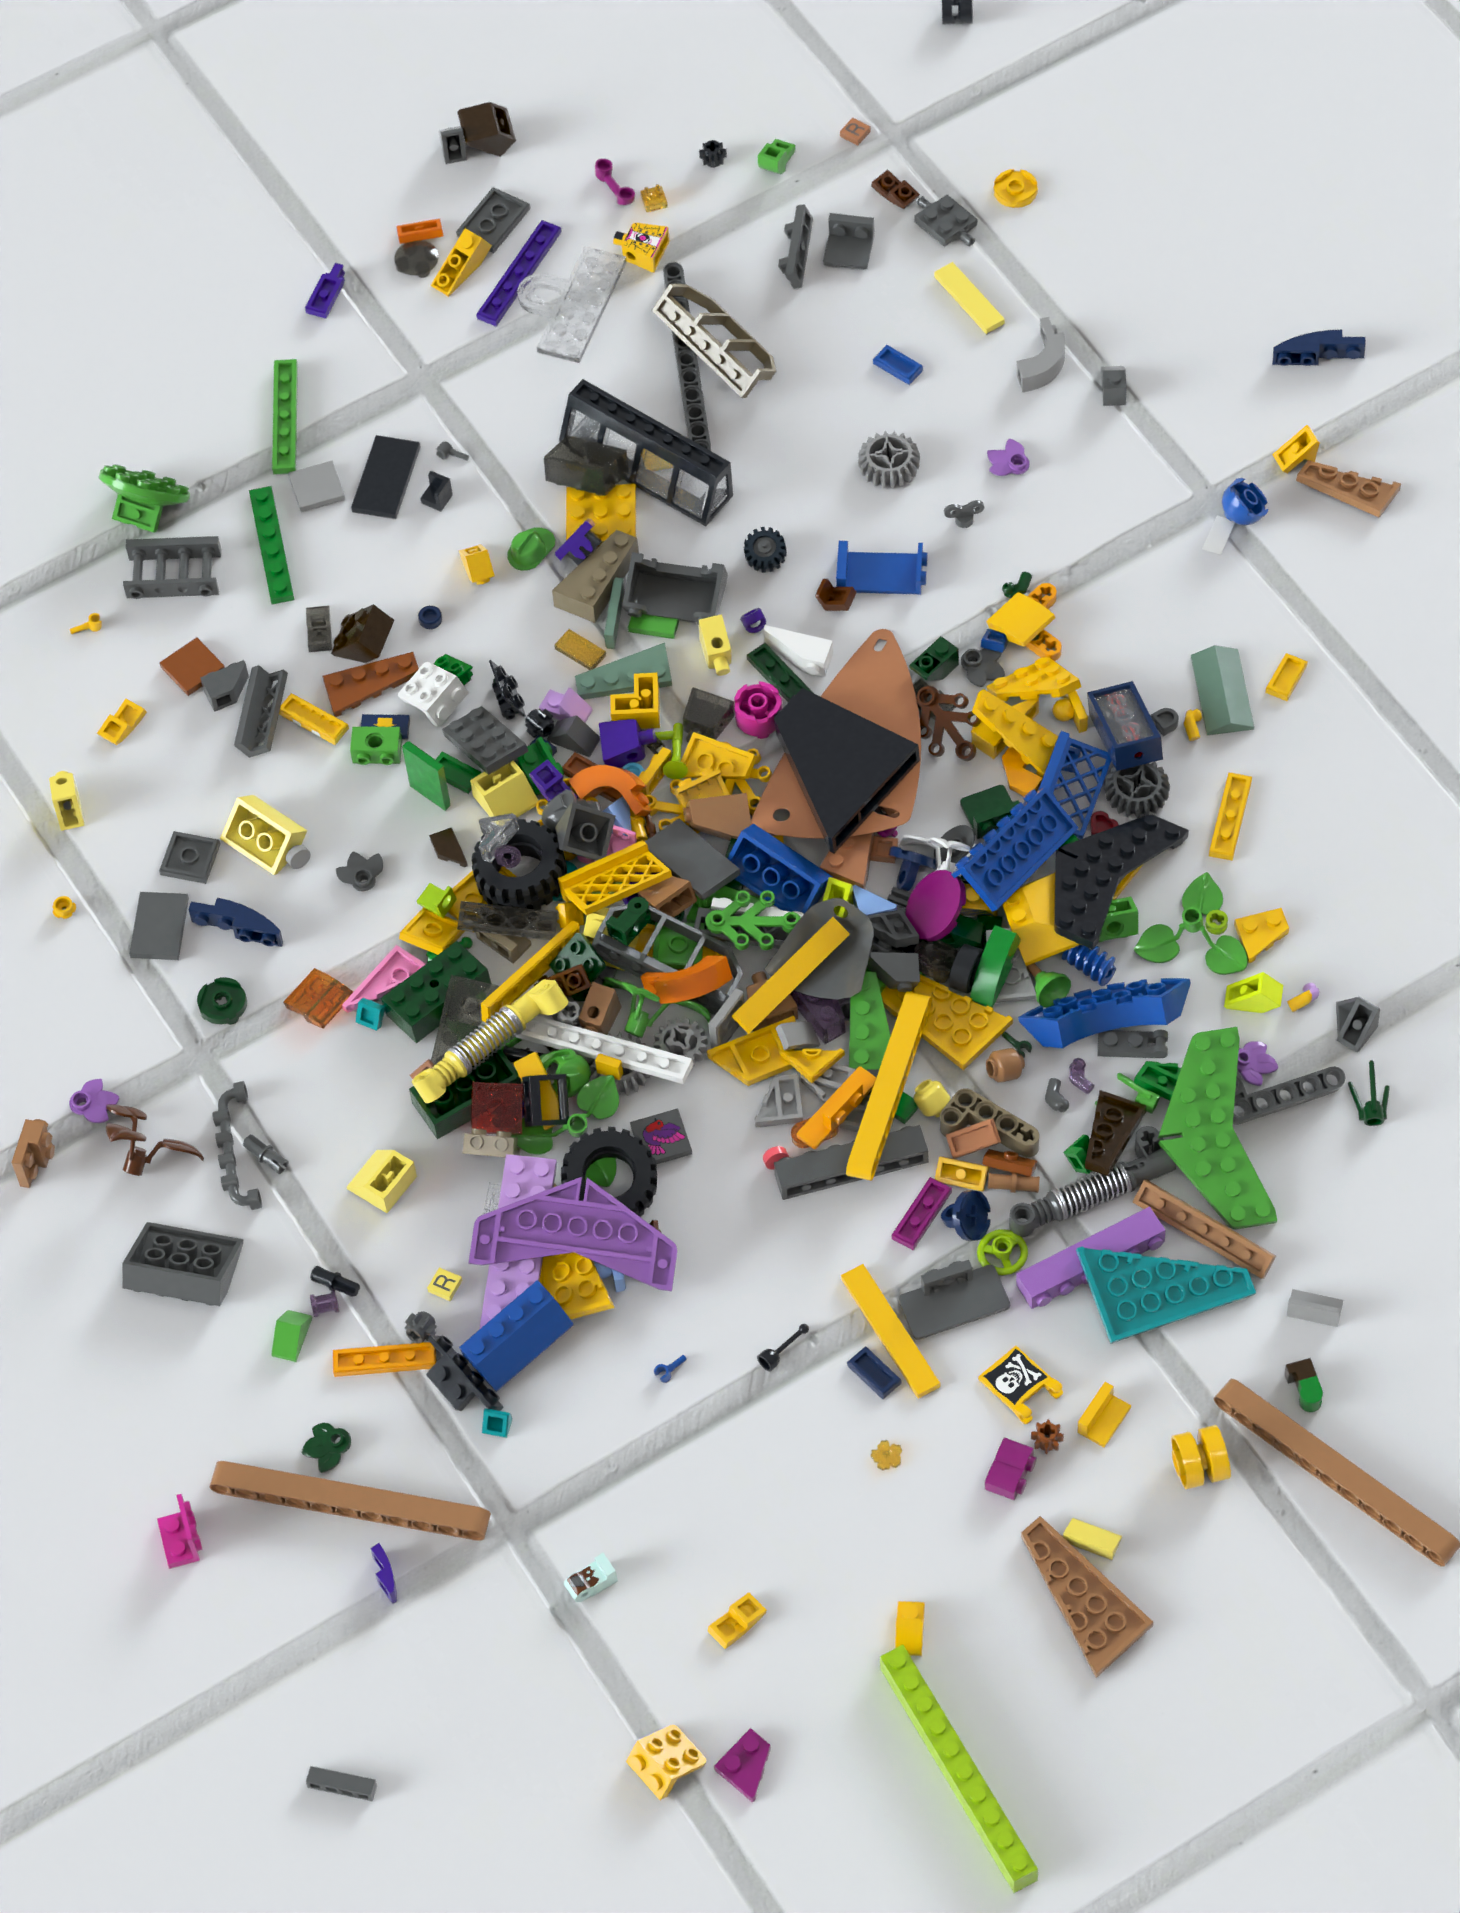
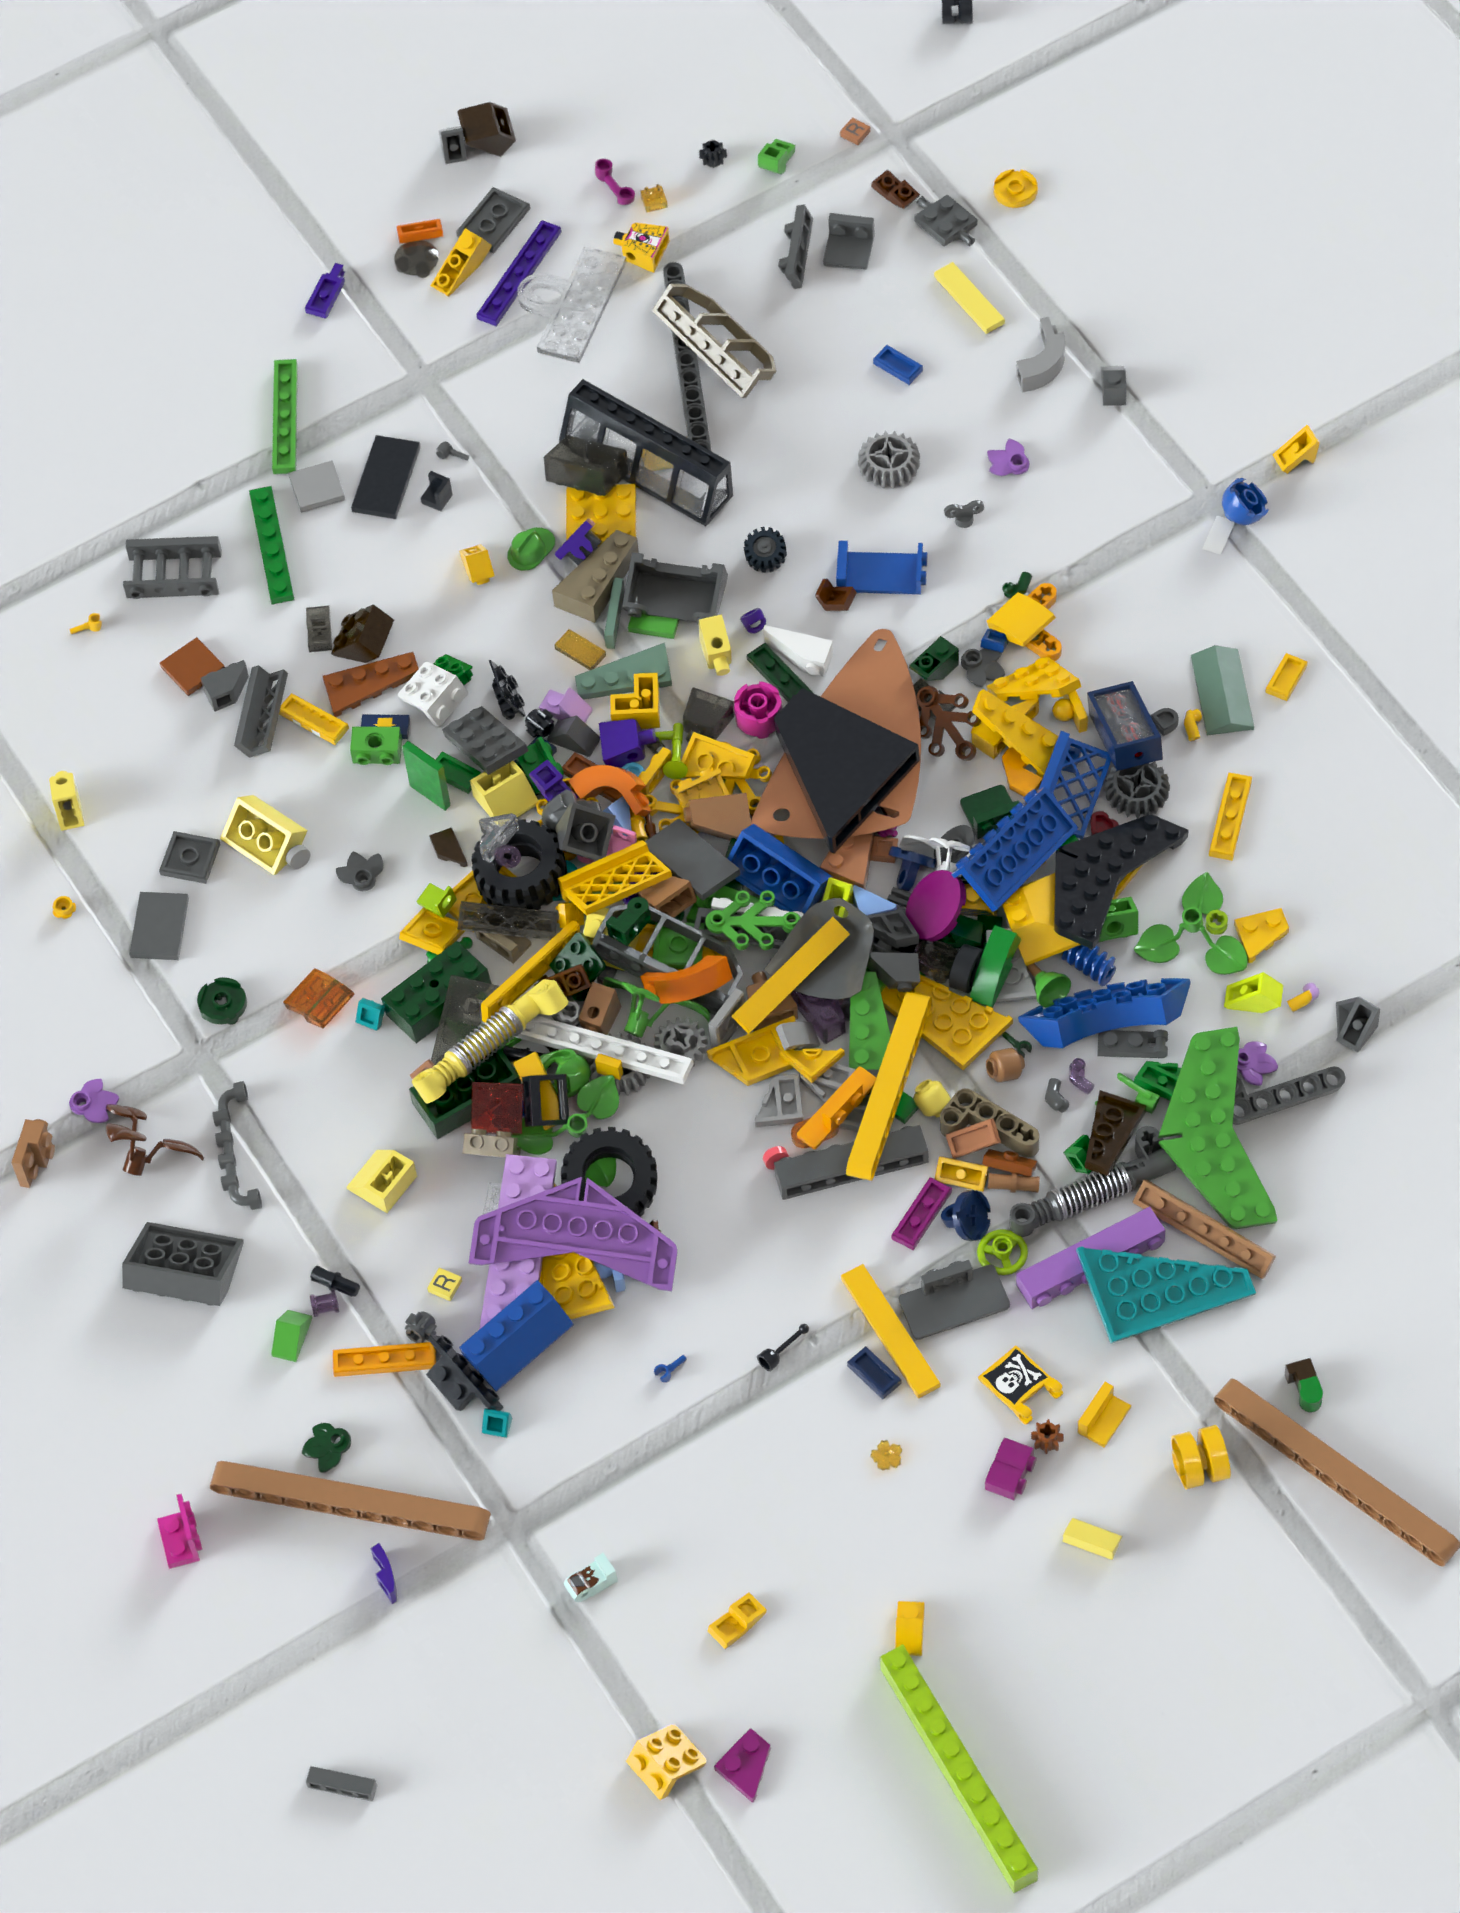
(124, 721): yellow slope -> none
(141, 495): bright green bracket -> none
(245, 922): dark blue slope -> none
(265, 1153): dark grey axle -> none
(386, 976): bright pink wing -> none
(430, 617): dark blue tile -> none
(663, 1135): tile -> none
(1093, 1607): medium nougat wing -> none
(1314, 1308): light grey panel -> none
(1321, 344): dark blue slope -> none
(1360, 492): medium nougat wing -> none
(1372, 1112): dark green plant -> none

